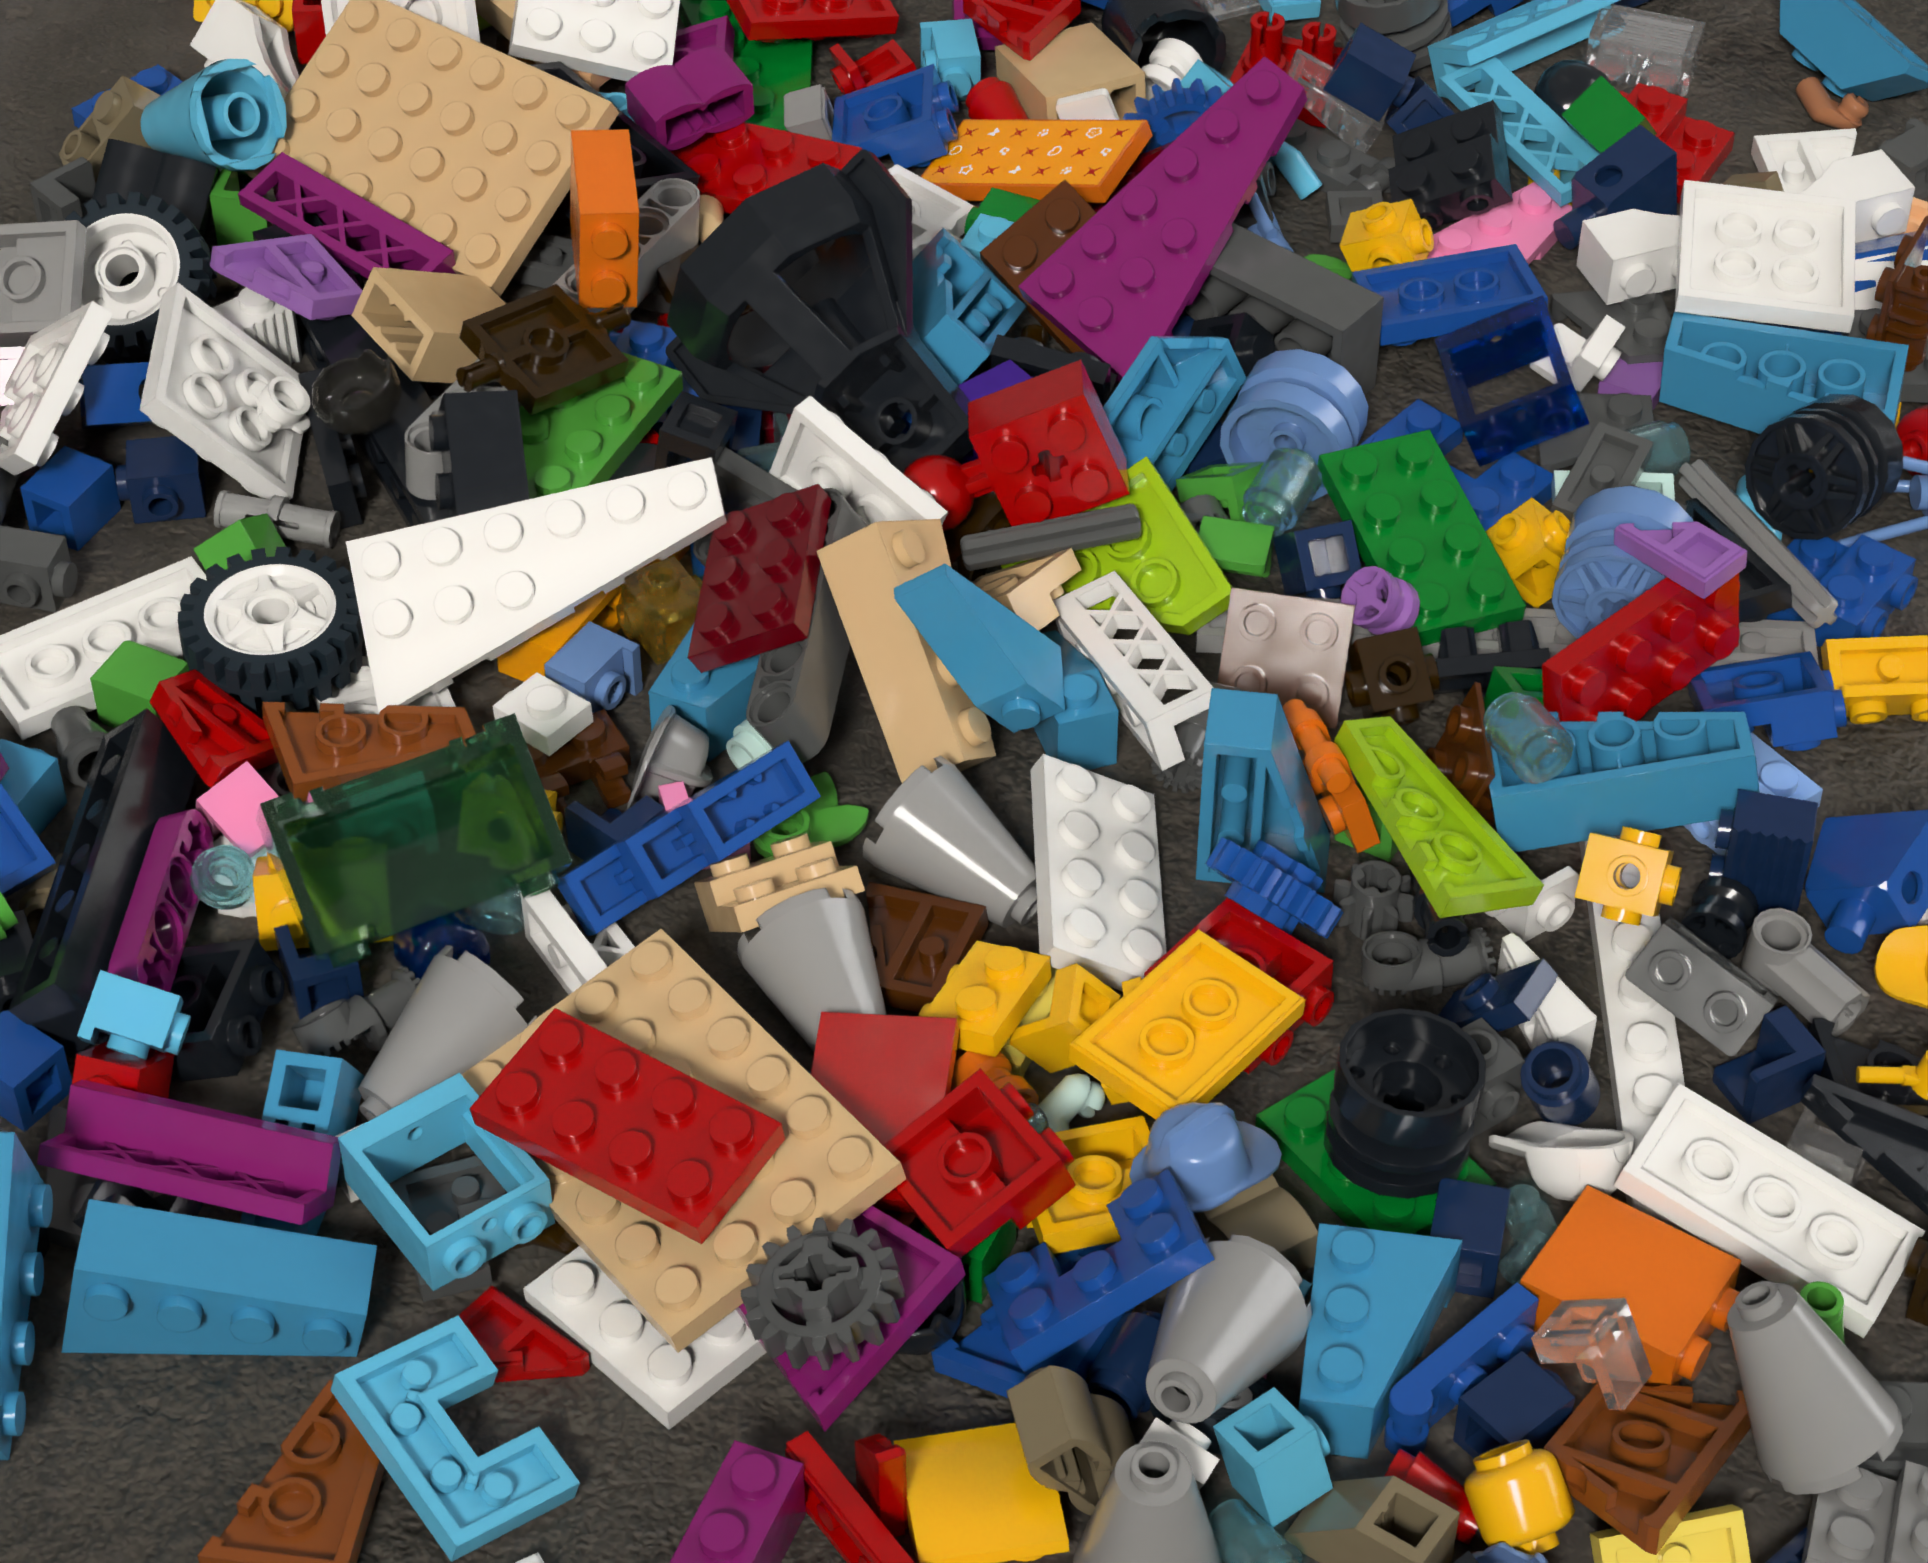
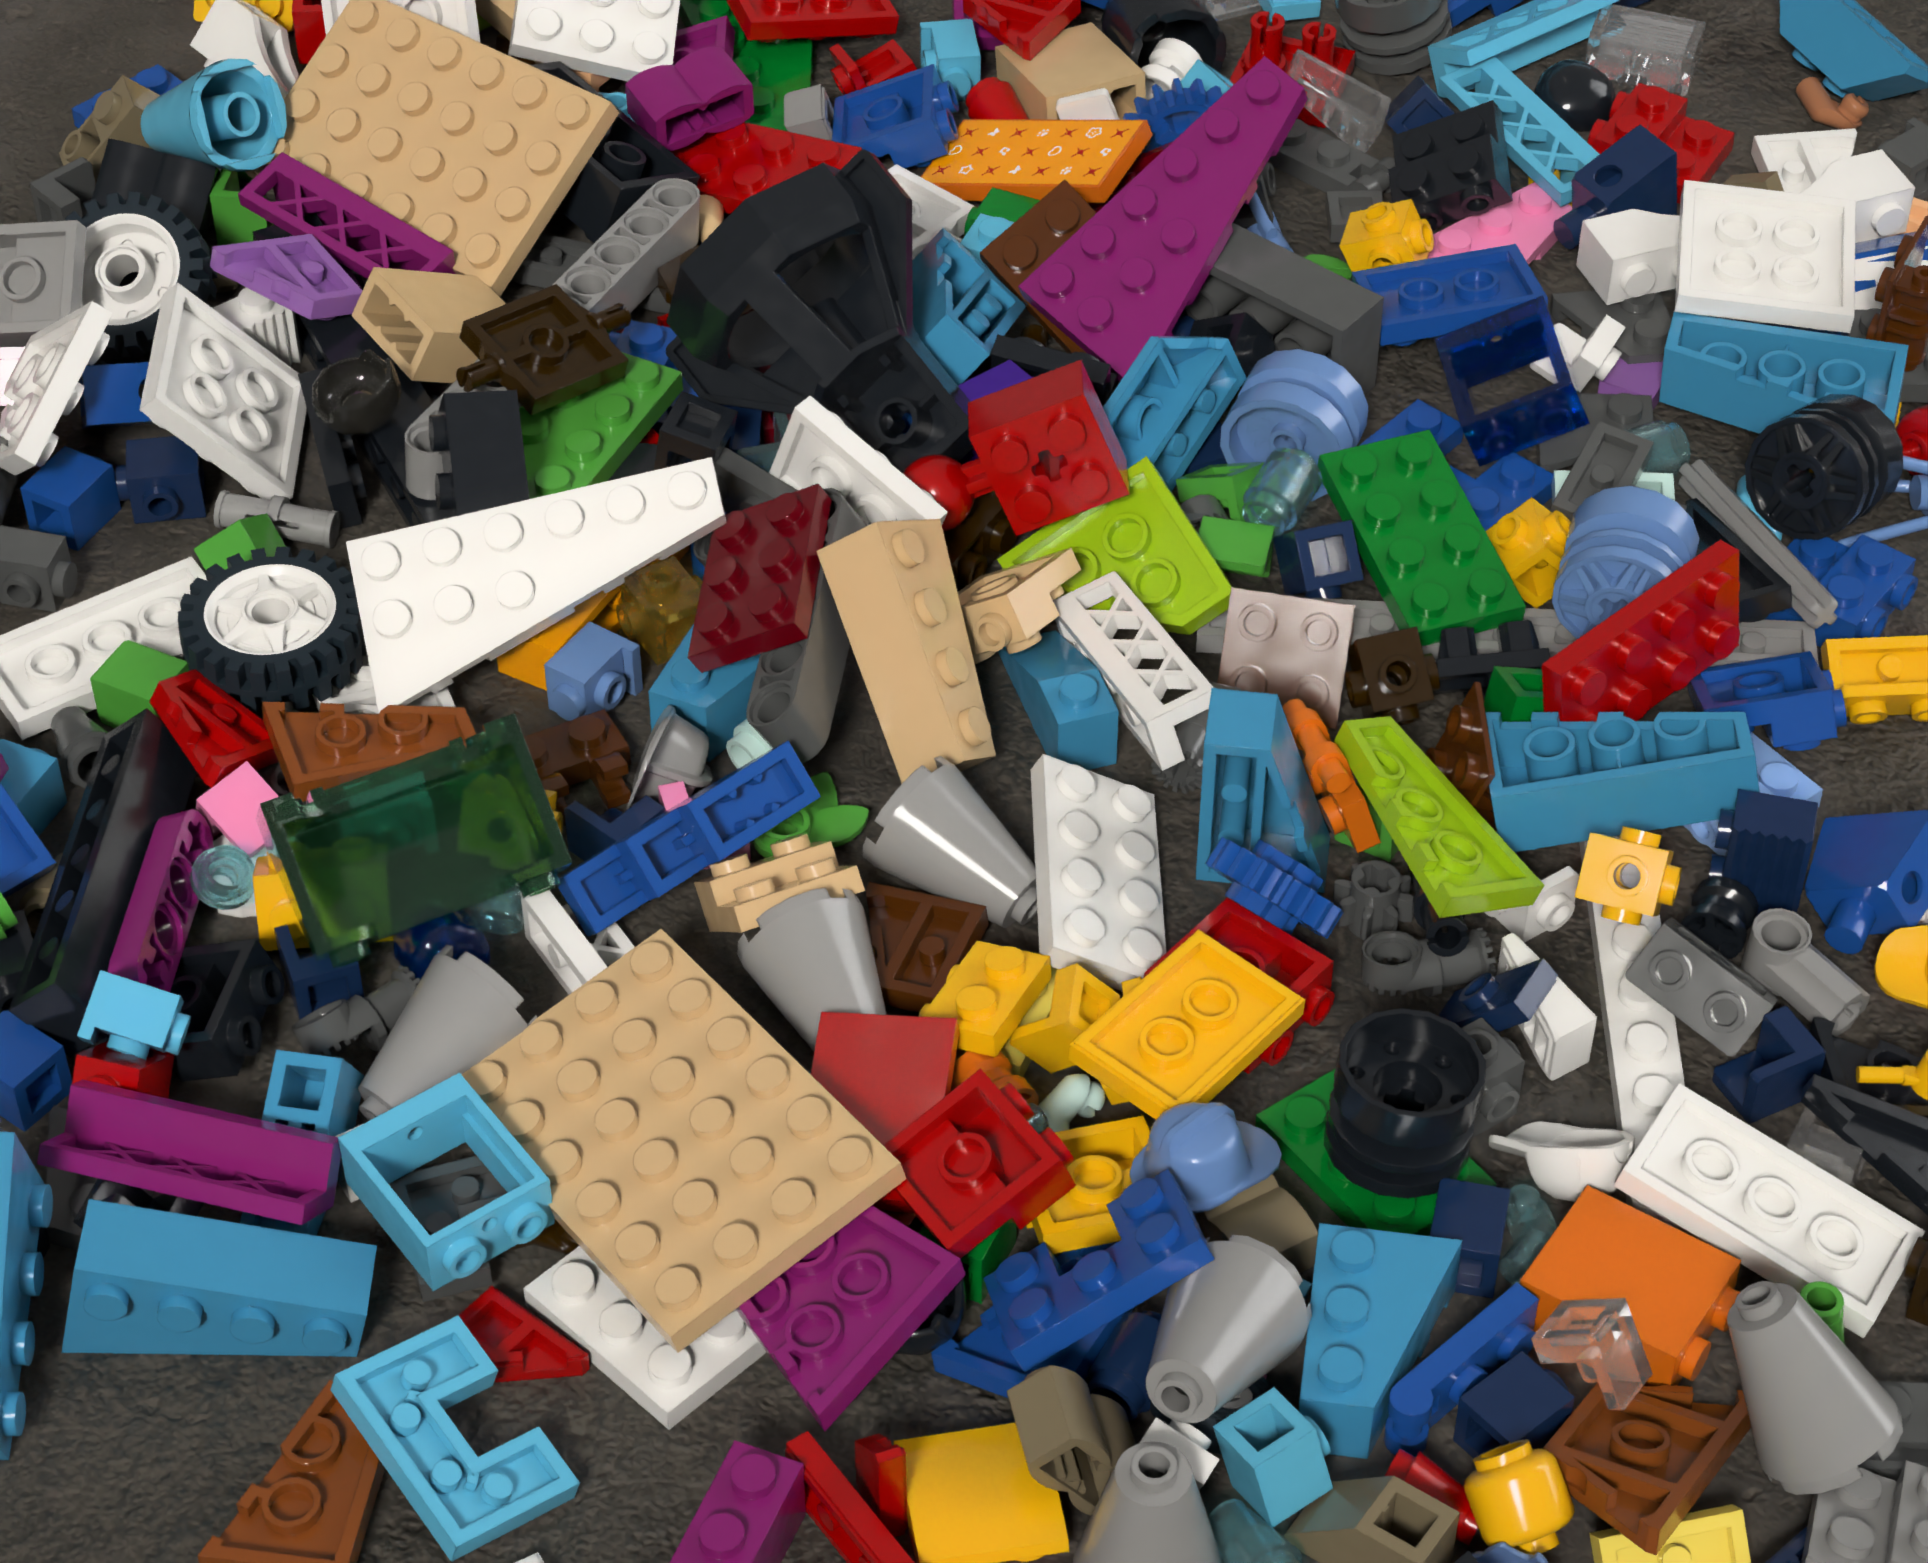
(281, 404): white plate -> none
(545, 712): white bracket -> none
(604, 218): orange brick -> none
(628, 1125): red plate -> none
(822, 1293): dark grey gear -> none
(987, 648): dark azure slope -> none
(1050, 536): dark grey axle -> none
(1296, 170): medium azure arm -> none
(1367, 591): medium lavender wheel -> none
(1371, 73): dark blue brick -> none
(1527, 737): clear light blue brick -> none
(1560, 1083): dark blue brick -> none
(1603, 115): green brick -> none
(1686, 554): medium lavender tile -> none

